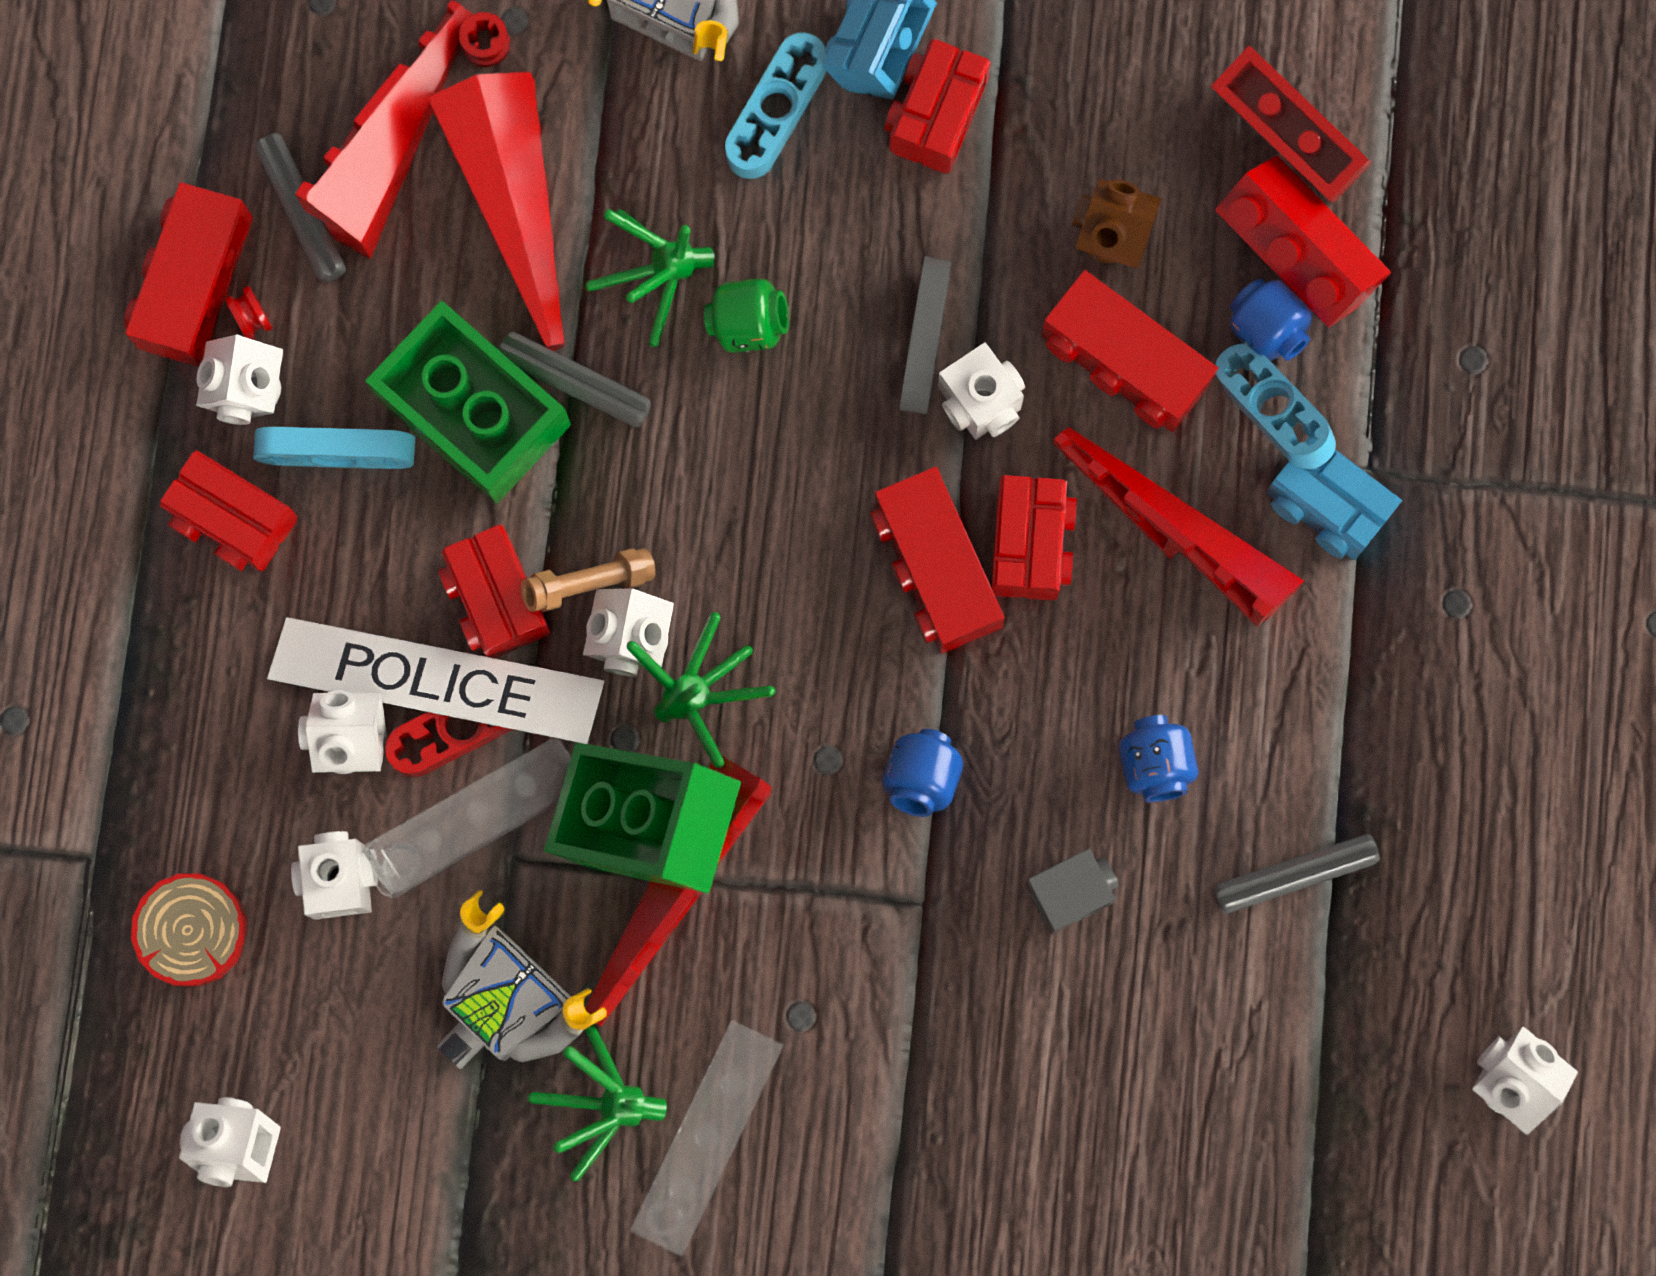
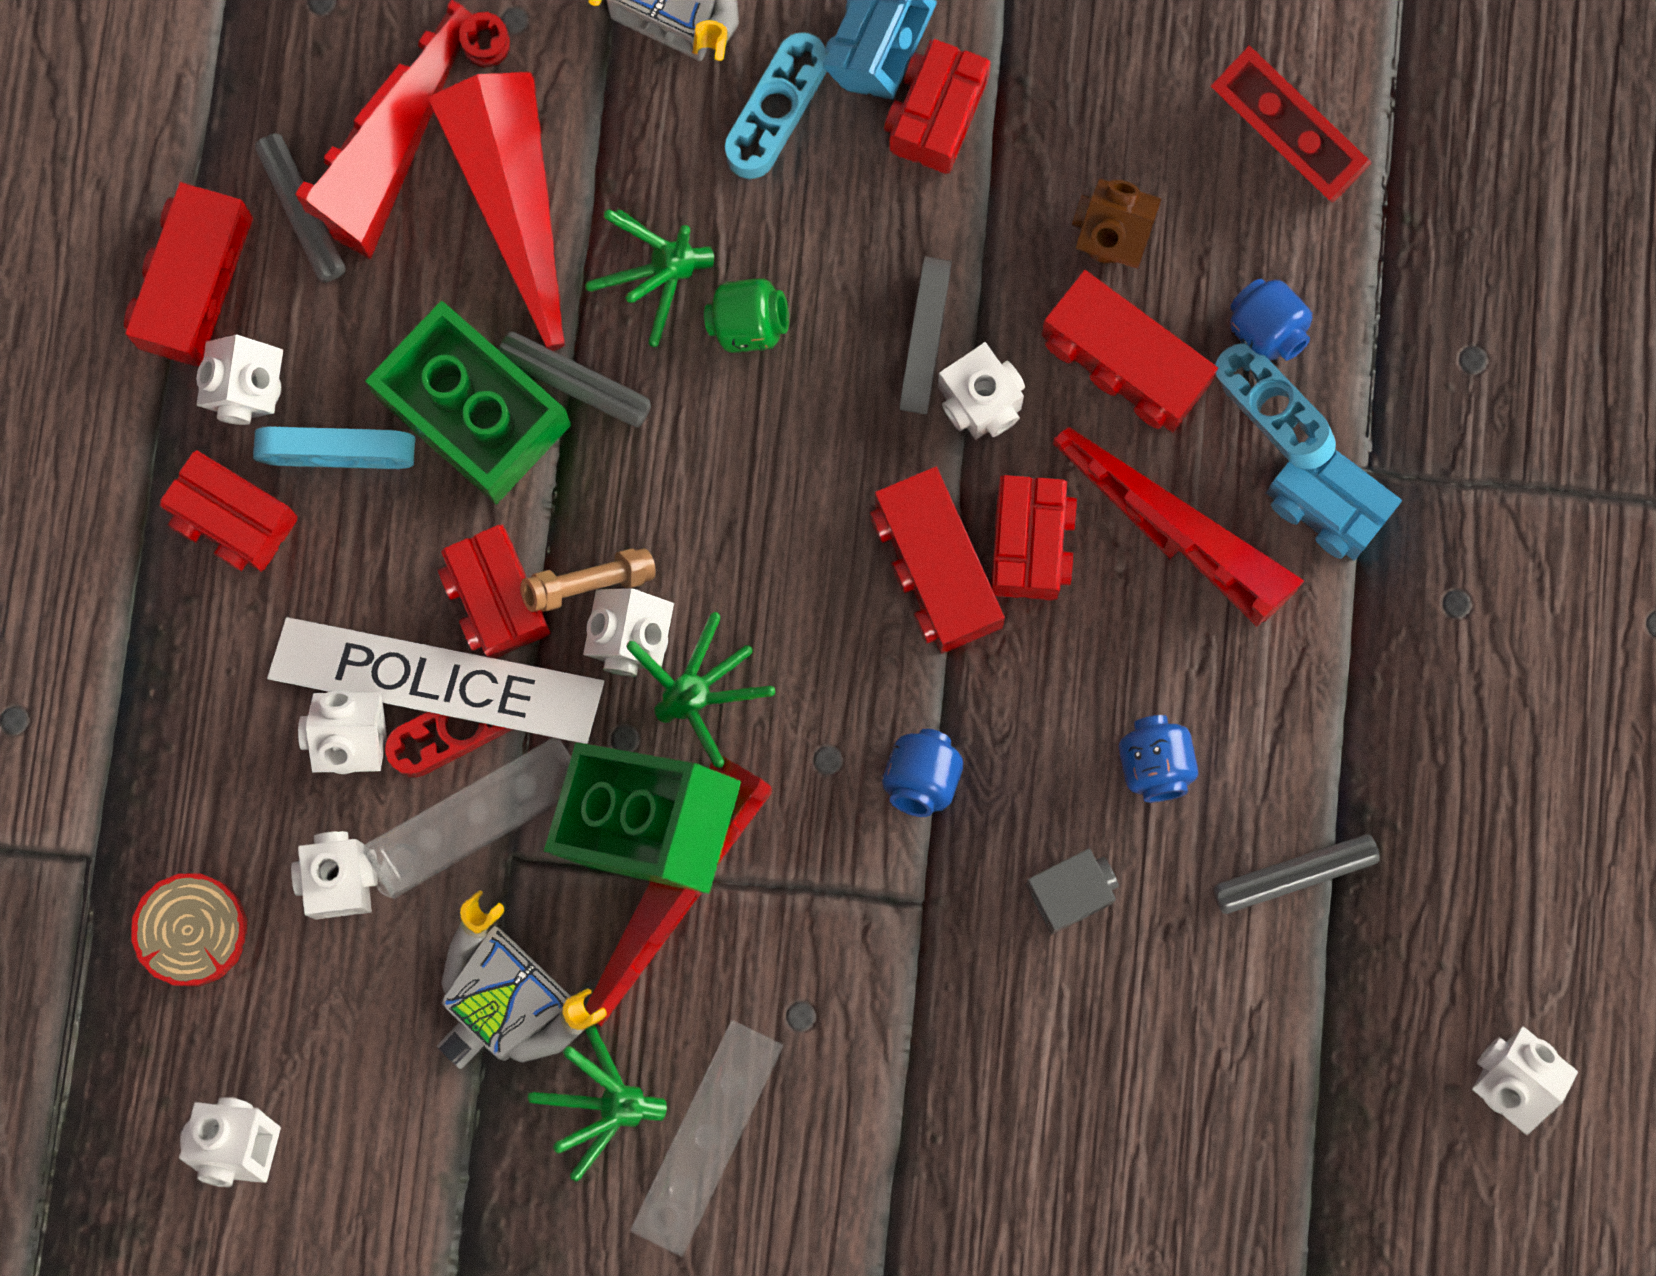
(248, 313): red bush -> none
(1302, 240): red brick -> none

